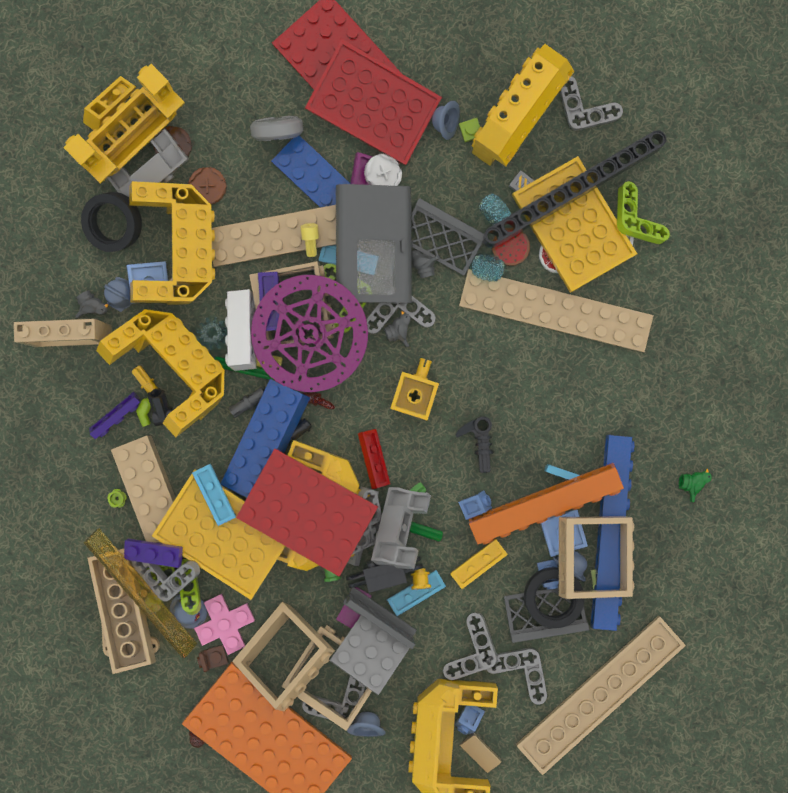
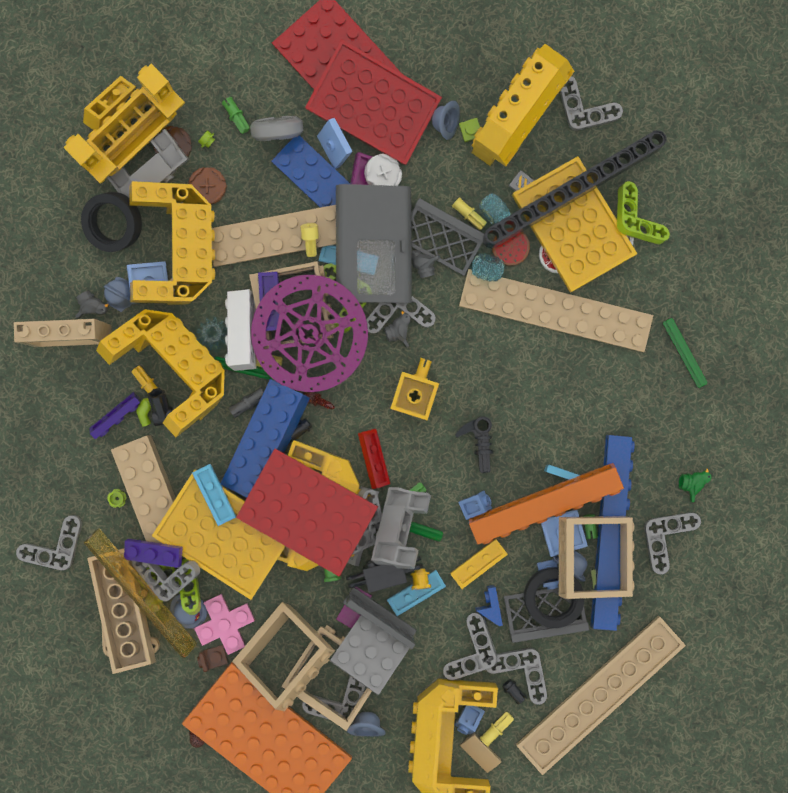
(61, 550): none -> light grey beam
(207, 139): none -> lime plate
(236, 115): none -> bright green axle
(334, 143): none -> light blue plate
(469, 214): none -> light yellow axle
(491, 611): none -> blue slope
(497, 728): none -> light yellow axle
(511, 688): none -> black pin
(590, 527): none -> bright green pin
(659, 535): none -> light grey beam
(685, 353): none -> green axle

